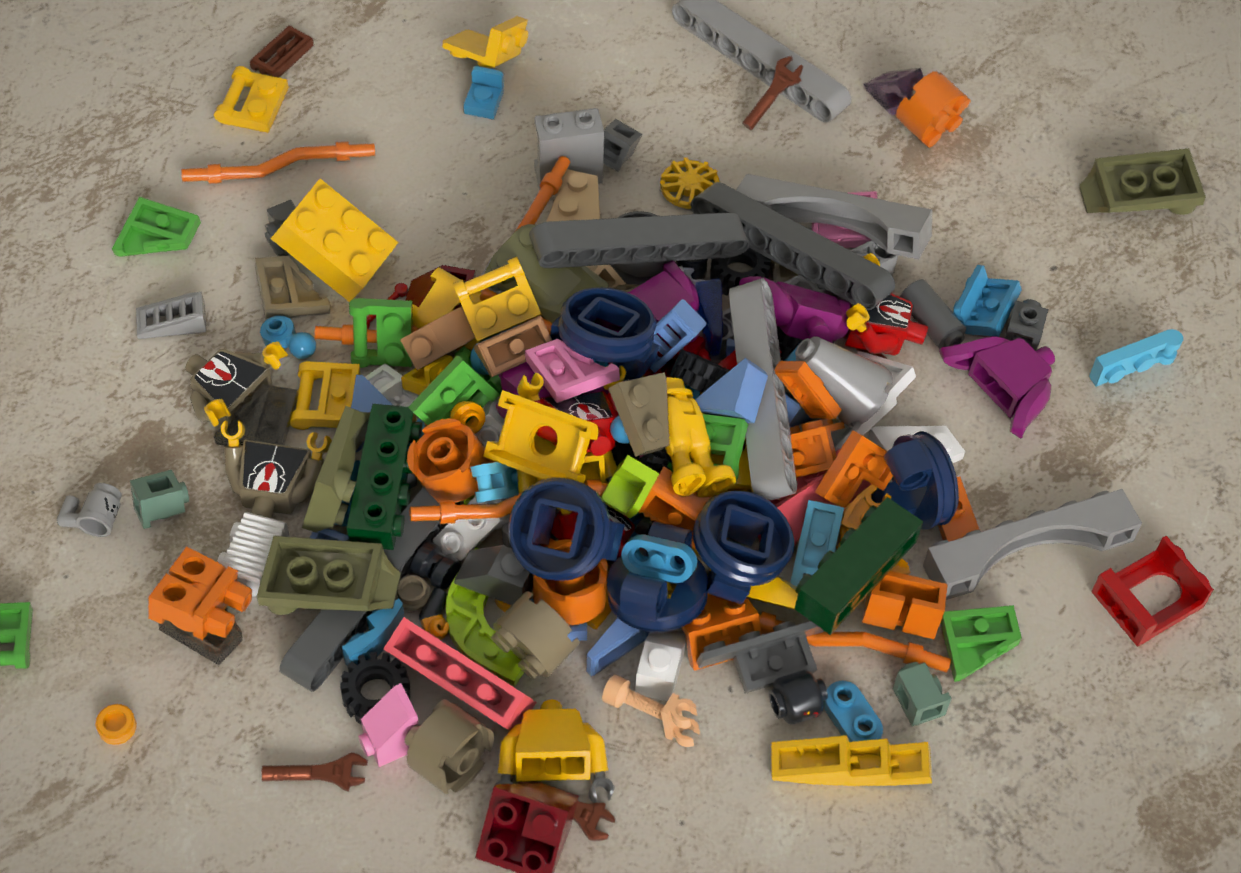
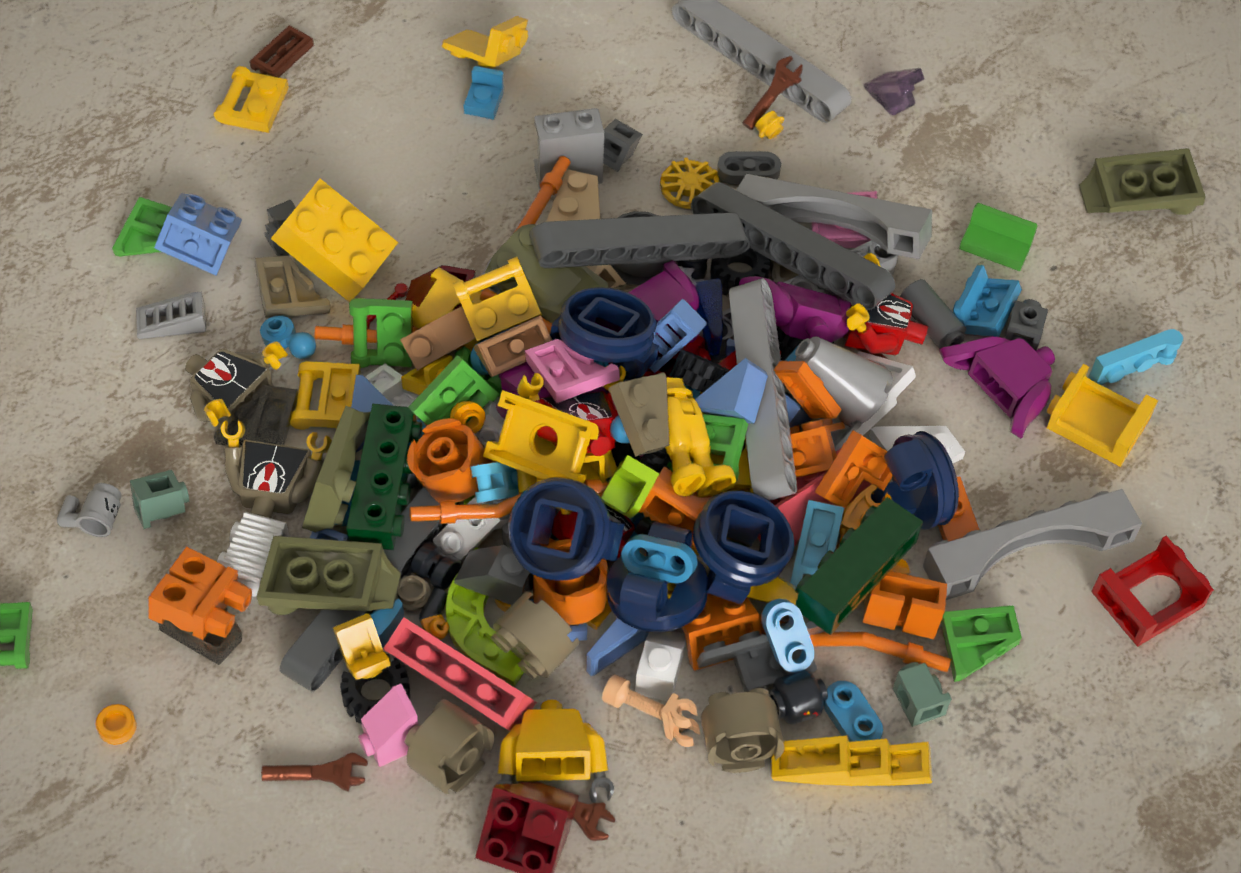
(198, 232): none -> medium blue bracket
(215, 173): orange bar -> none
(361, 647): none -> yellow bracket
(736, 164): none -> dark grey plate
(741, 730): none -> dark tan brick
(770, 125): none -> yellow plate
(787, 638): none -> plate
(933, 108): orange brick -> none
(998, 236): none -> bright green panel
(1098, 417): none -> yellow panel

